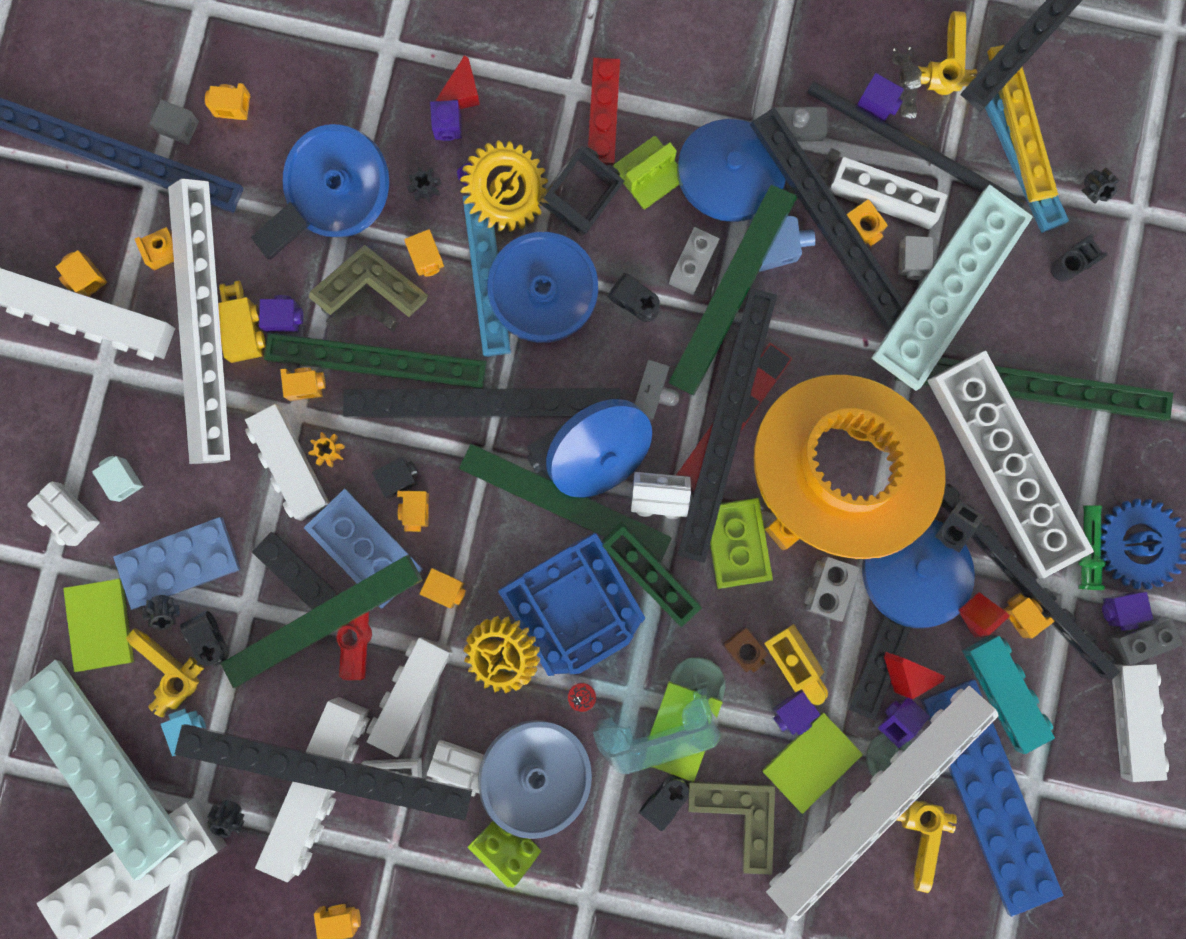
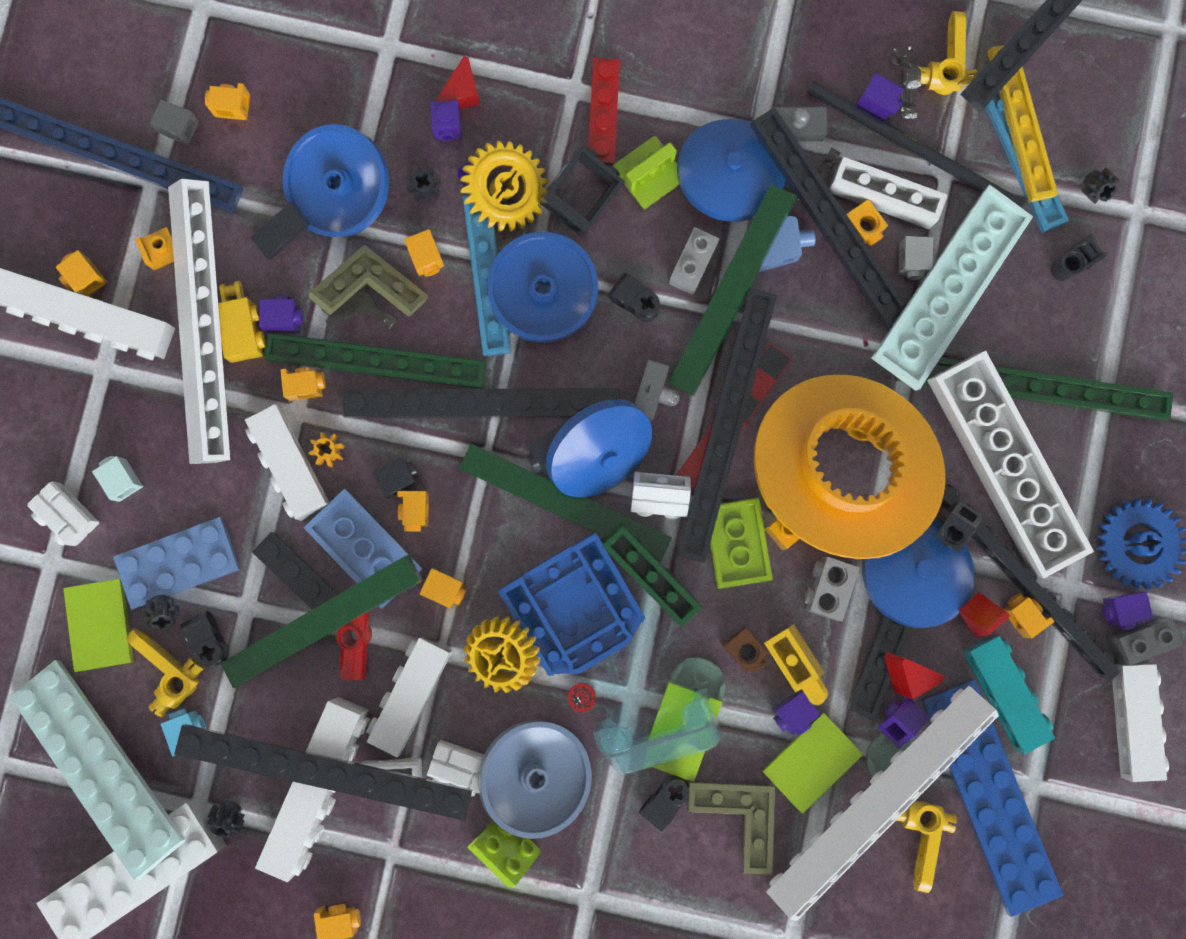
(1092, 513): green pin -> none

